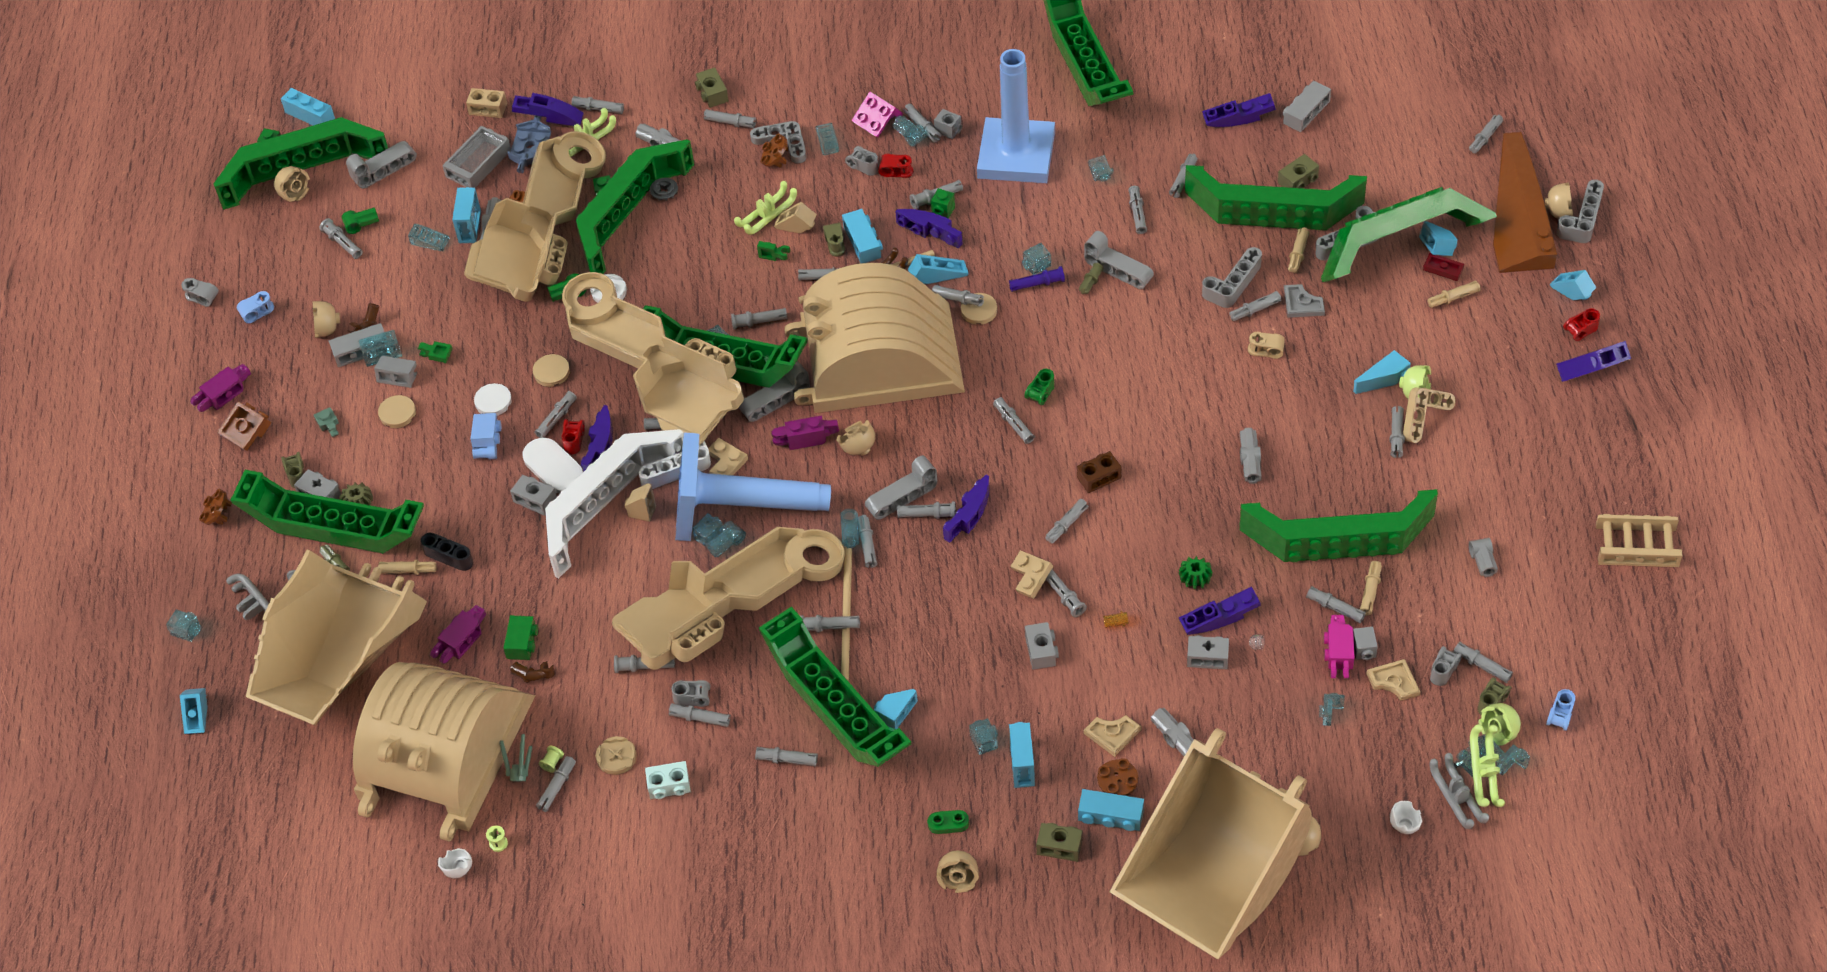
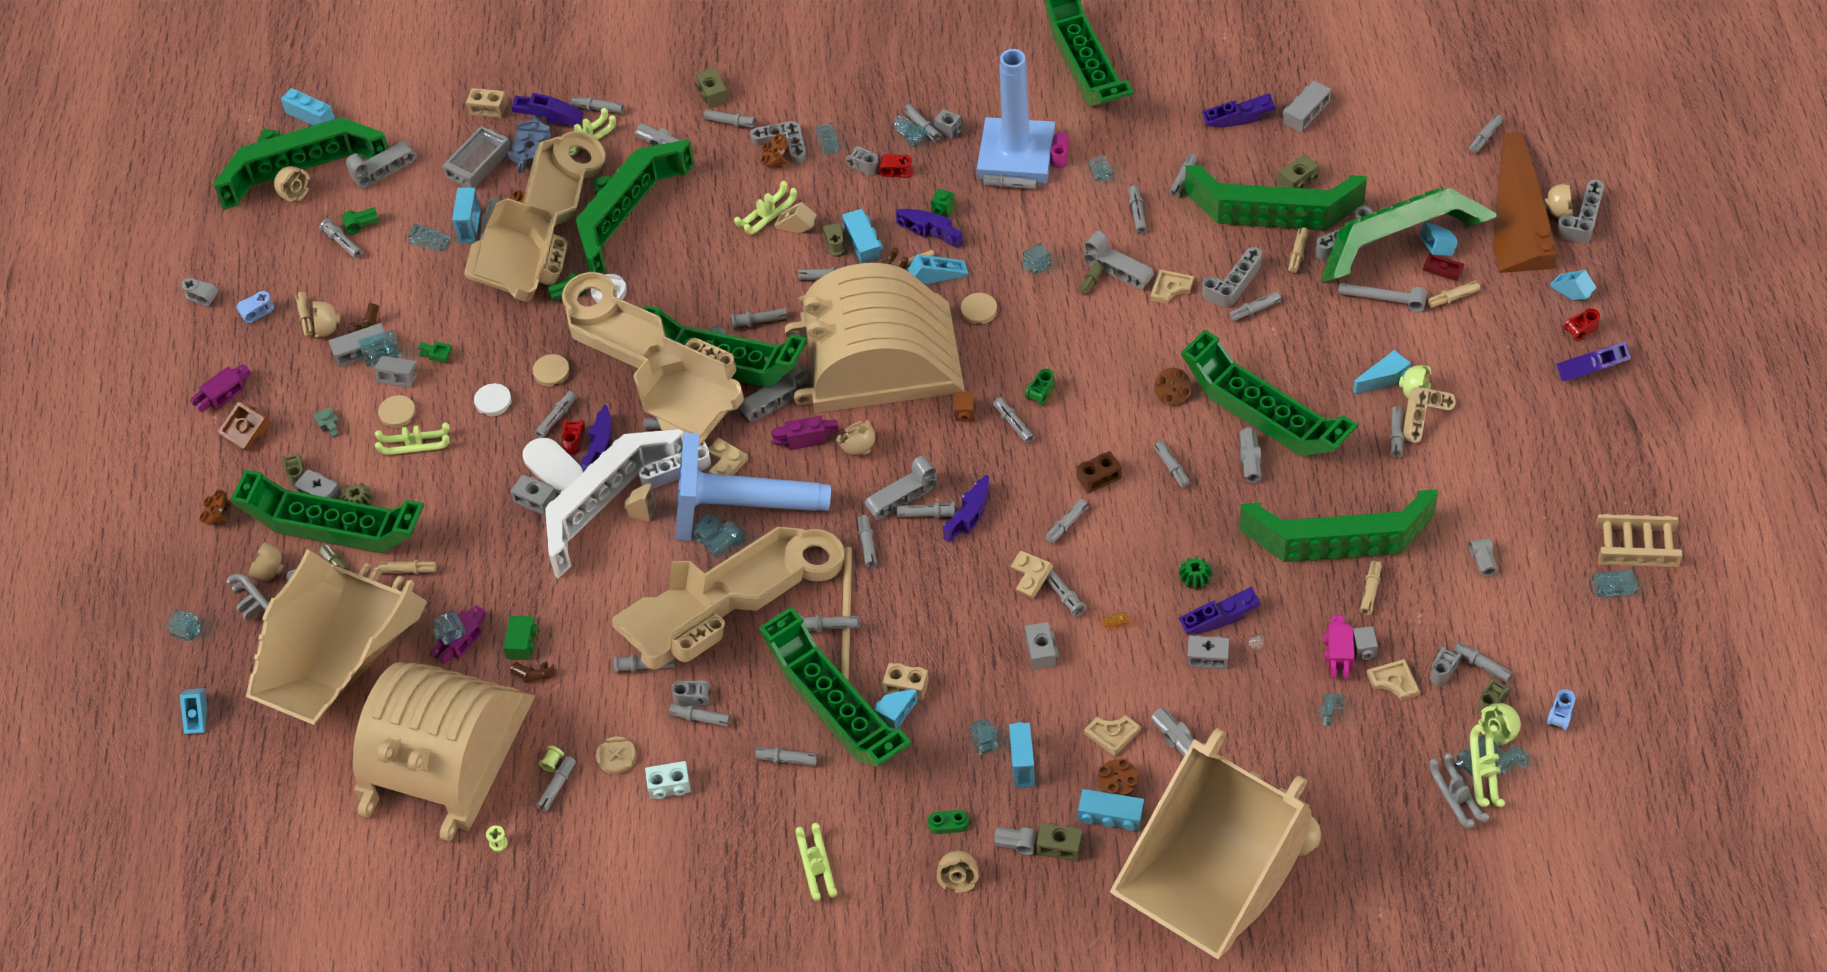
(267, 563): none -> tan cylinder
(304, 312): none -> tan axle
(413, 440): none -> yellowish green piece
(447, 551): black beam -> none
(448, 627): none -> clear light blue brick
(455, 863): white hair -> none
(485, 435): light blue hinge -> none
(519, 771): sand green plant -> none
(663, 183): dark grey gear -> none
(770, 251): green plate -> none
(815, 862): none -> yellowish green piece
(849, 528): clear light blue piece -> none
(875, 114): bracket -> none
(906, 676): none -> tan brick
(926, 196): light grey pin -> none
(964, 297): light grey pin -> none
(964, 406): none -> dark orange brick
(1013, 182): none -> light grey axle
(1021, 840): none -> light grey piece
(1045, 277): dark purple pin -> none
(1059, 150): none -> dark pink piece
(1169, 285): none -> tan tile
(1169, 460): none -> light grey axle
(1180, 383): none -> dark orange plate
(1262, 403): none -> green slope
(1267, 345): tan piece -> none
(1301, 303): light grey tile -> none
(1328, 601): light grey pin -> none
(1405, 817): white hair -> none
(1415, 299): none -> light grey piece
(1615, 583): none -> clear light blue bracket

